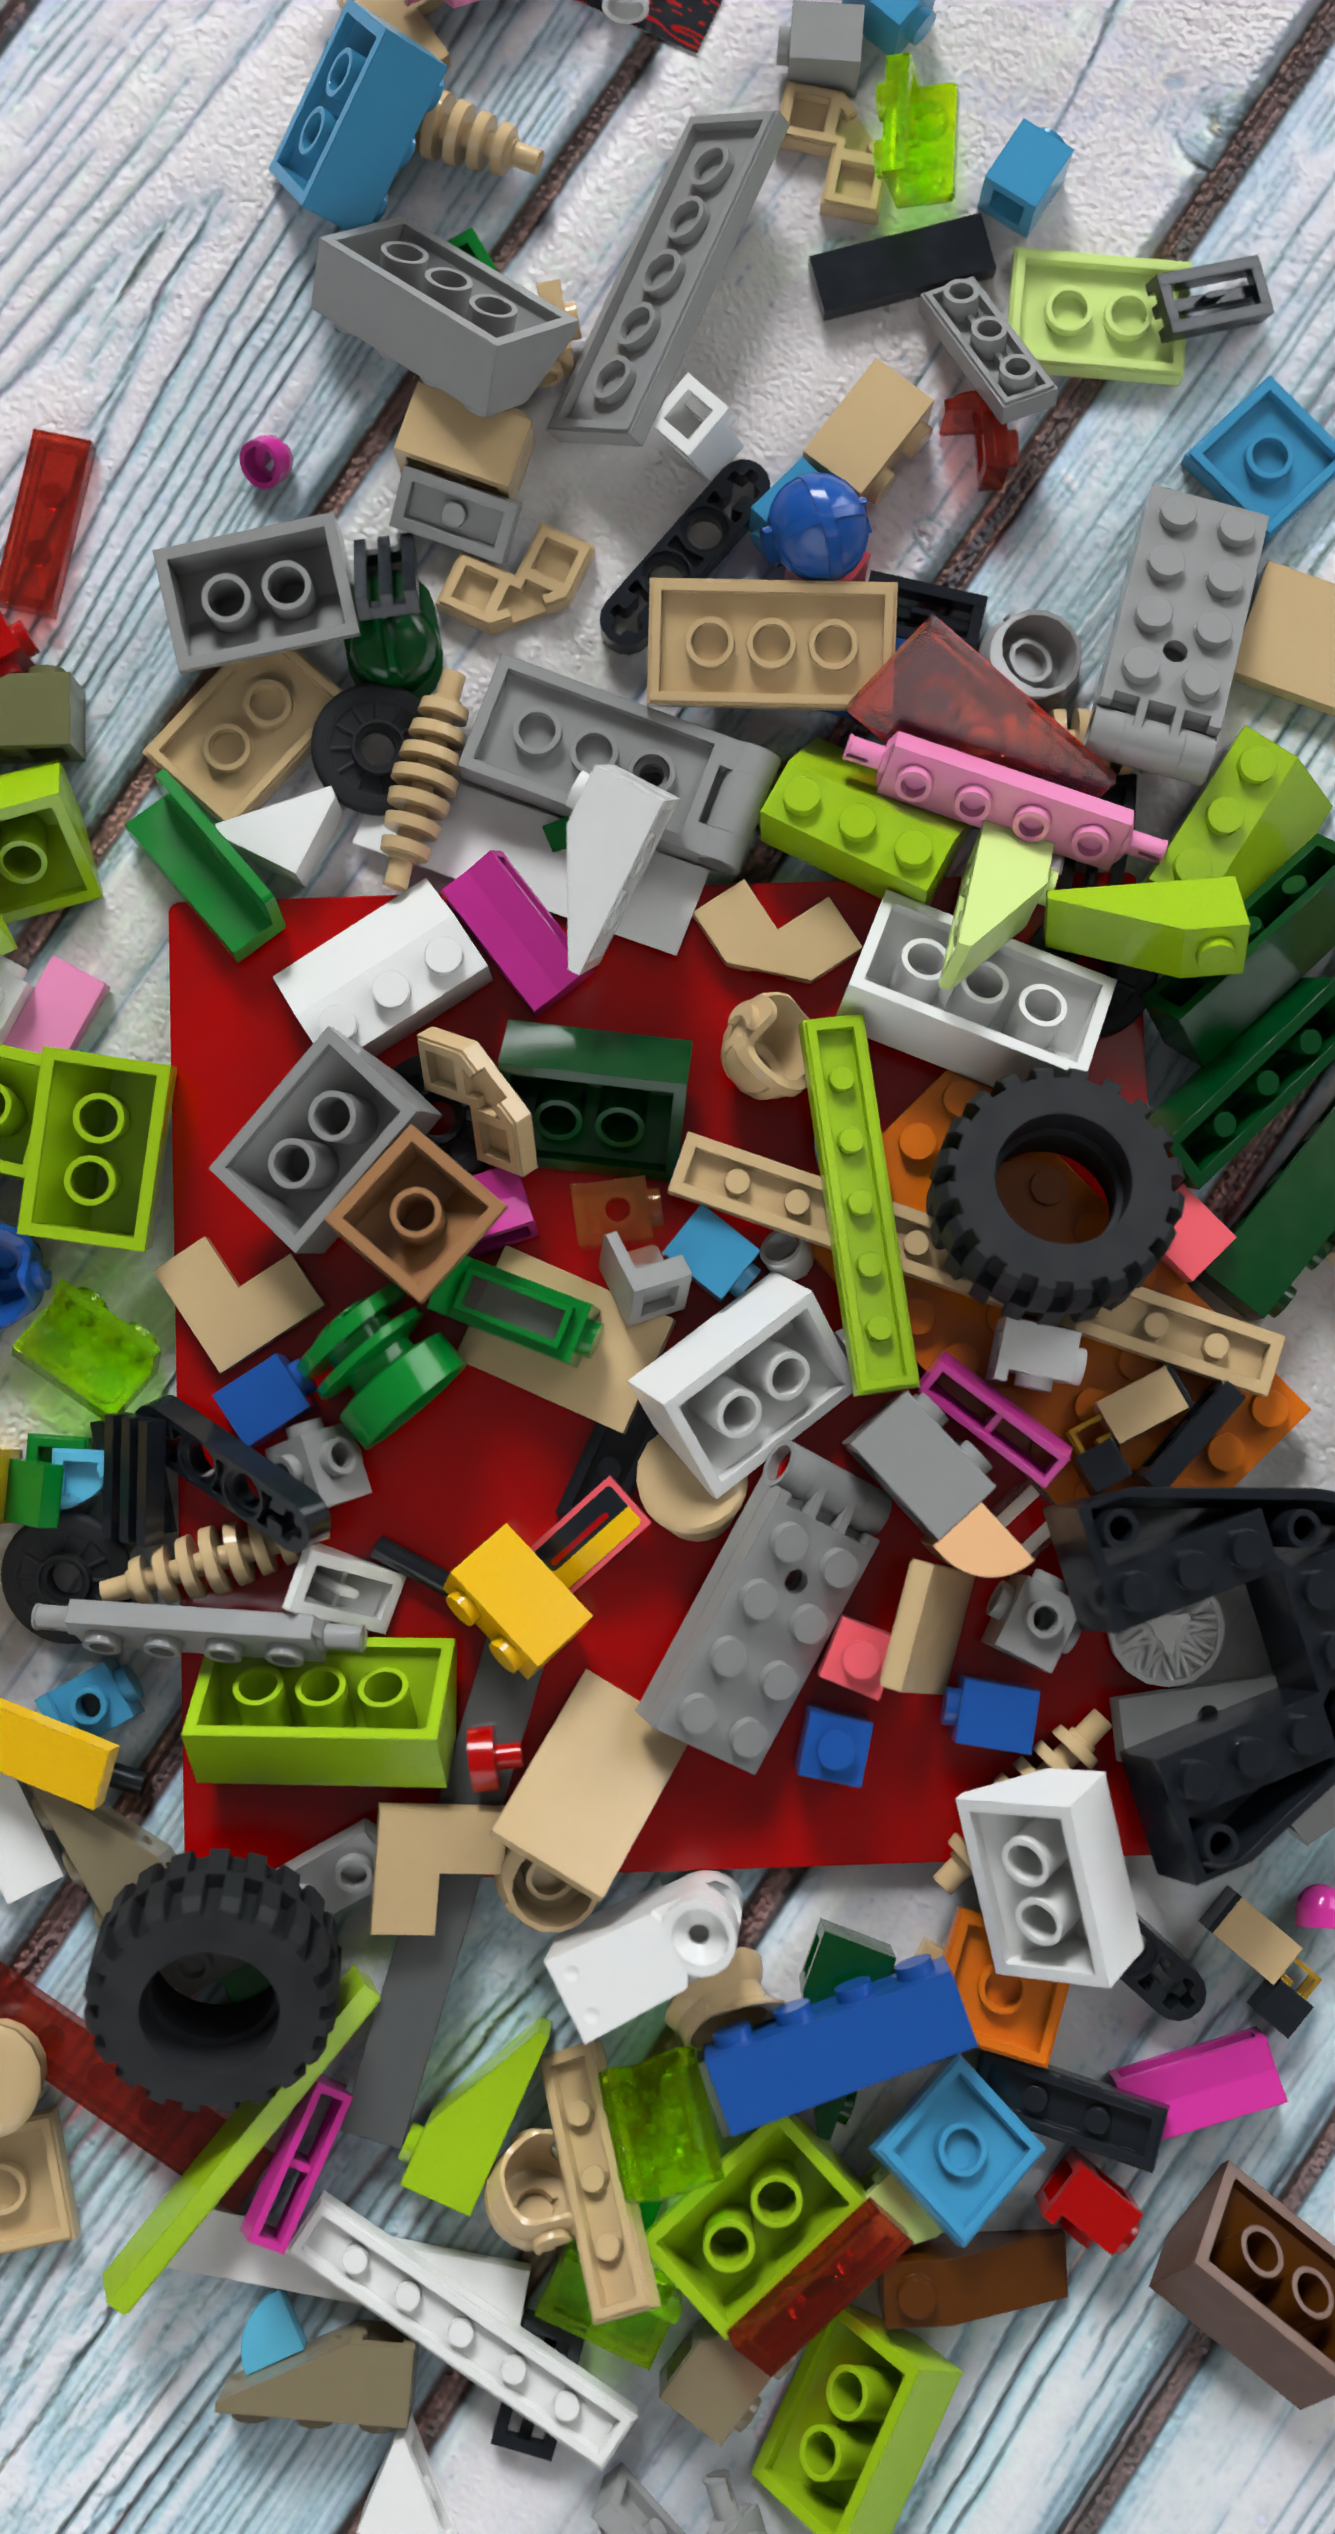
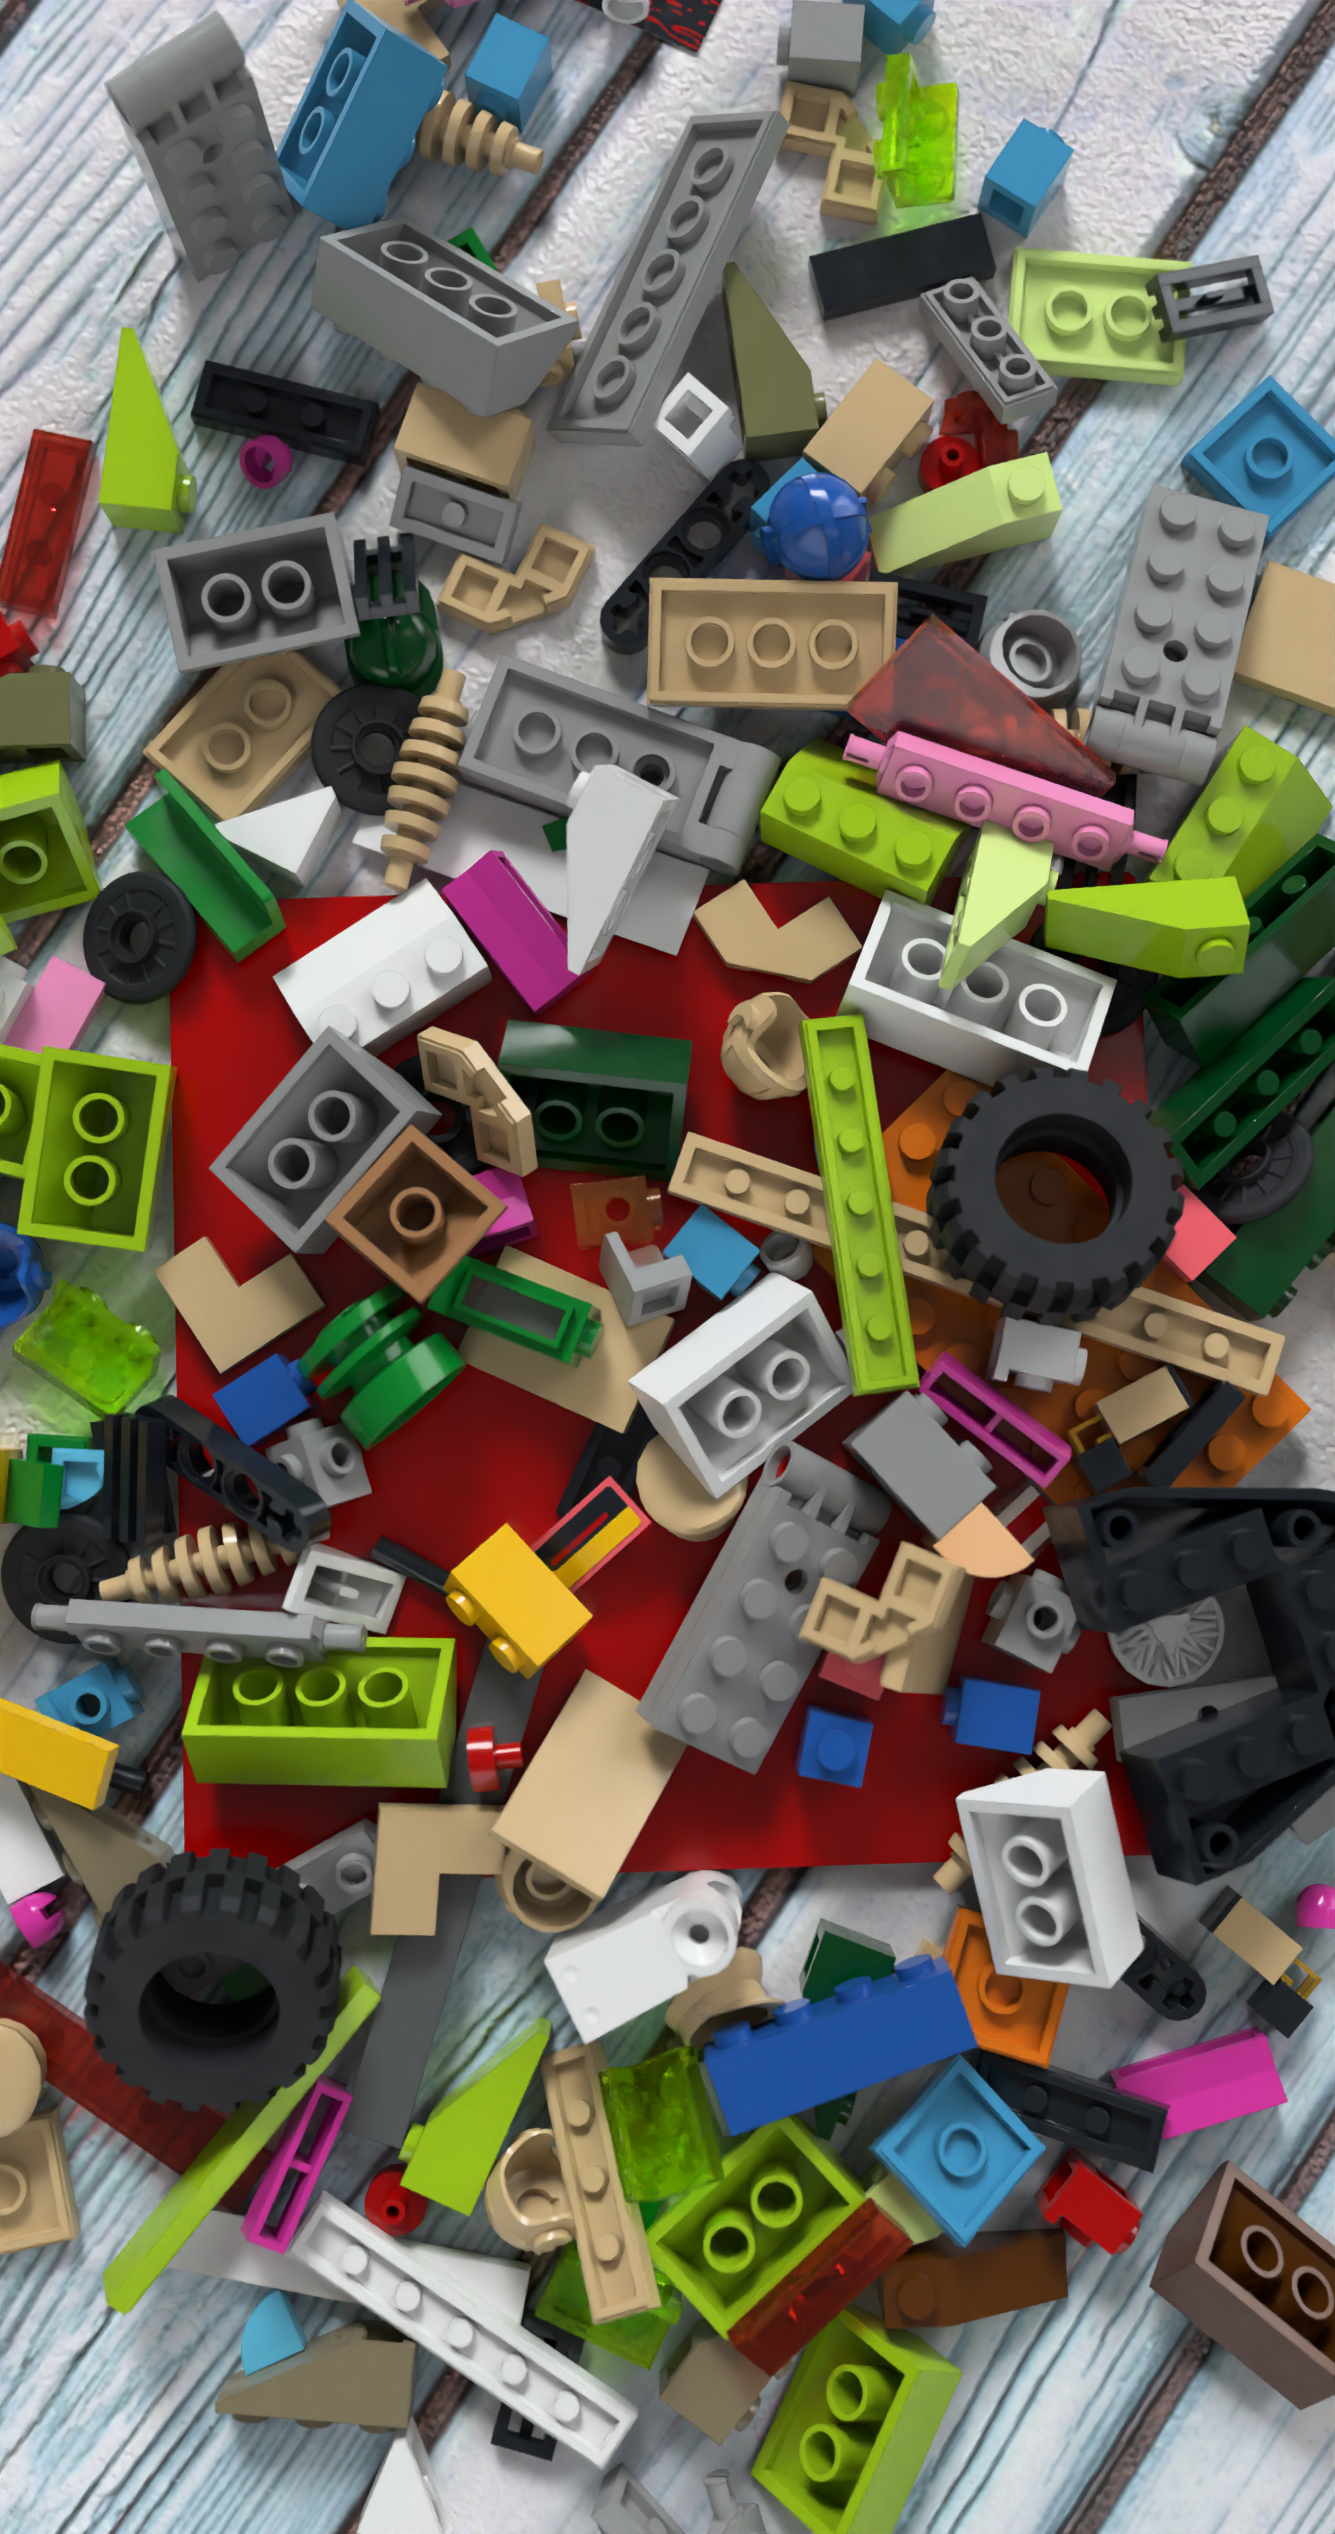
(35, 1920): none -> dark pink hinge
(143, 466): none -> lime slope
(171, 943): none -> black wheel
(203, 146): none -> light grey hinge
(295, 412): none -> black tile
(392, 2205): none -> red tile
(509, 71): none -> dark azure brick
(769, 377): none -> olive slope
(909, 1608): none -> tan tile
(946, 461): none -> red tile
(968, 517): none -> yellowish green slope
(1278, 1180): none -> black wheel

